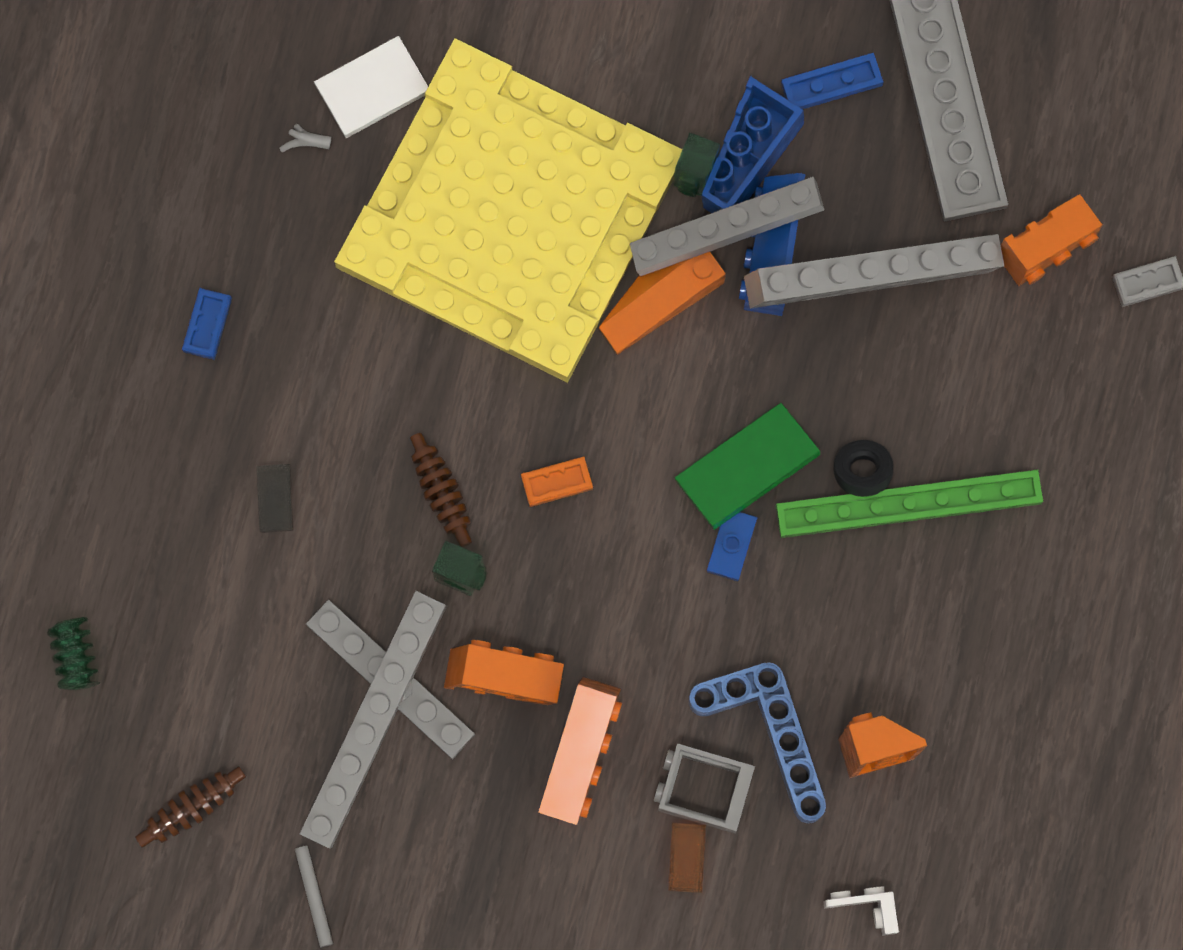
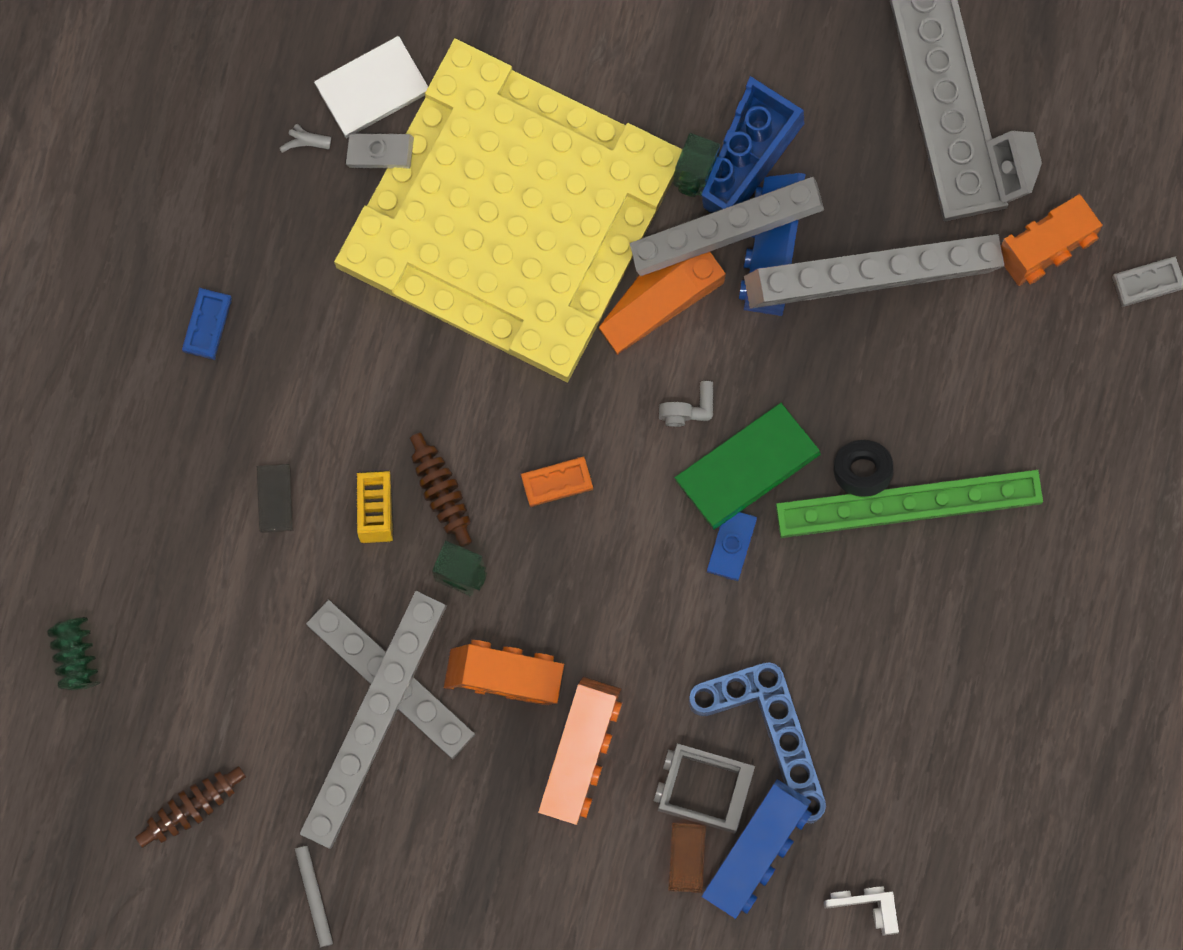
(374, 528): none -> yellow slope
(379, 151): none -> light grey plate
(678, 412): none -> light grey plate
(757, 848): none -> blue brick
(833, 82): blue plate -> none
(877, 744): orange slope -> none
(1015, 163): none -> light grey slope

